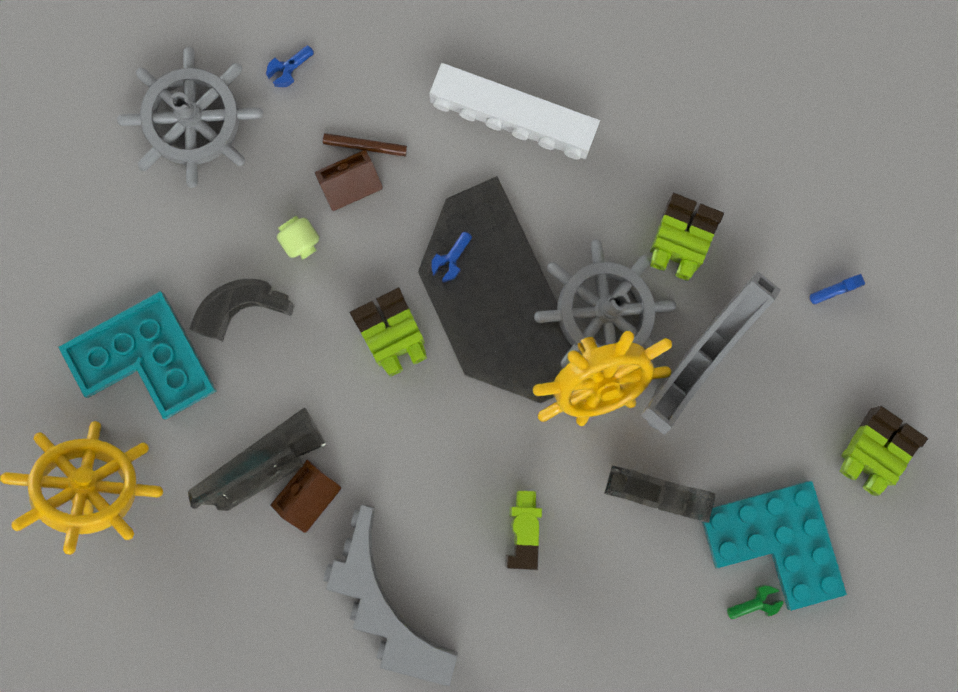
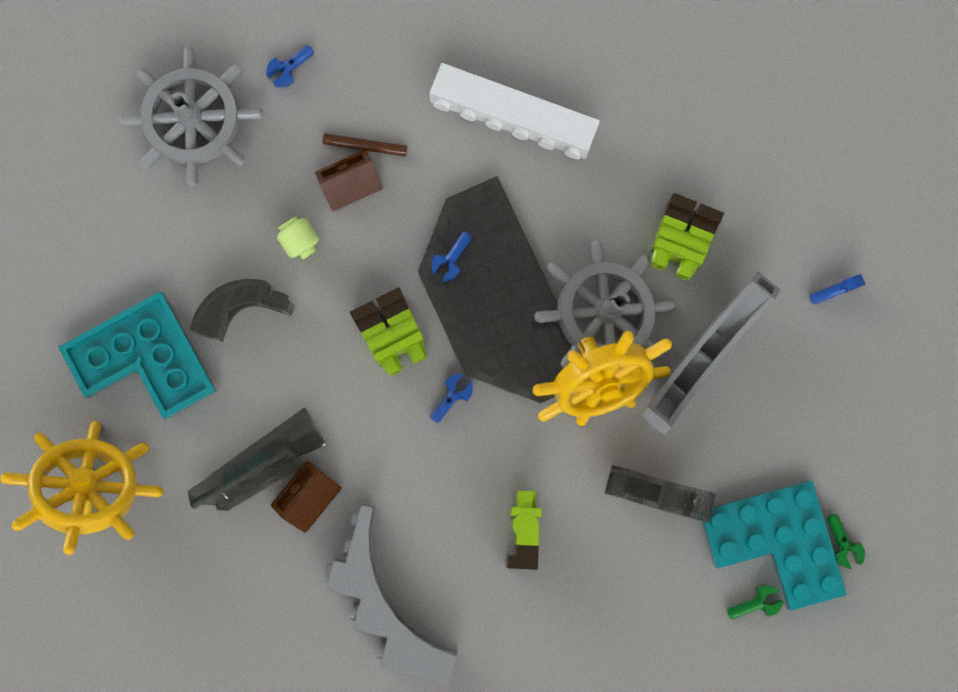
(451, 397): none -> blue bar
(845, 544): none -> green bar
(881, 450): lime hips -> none

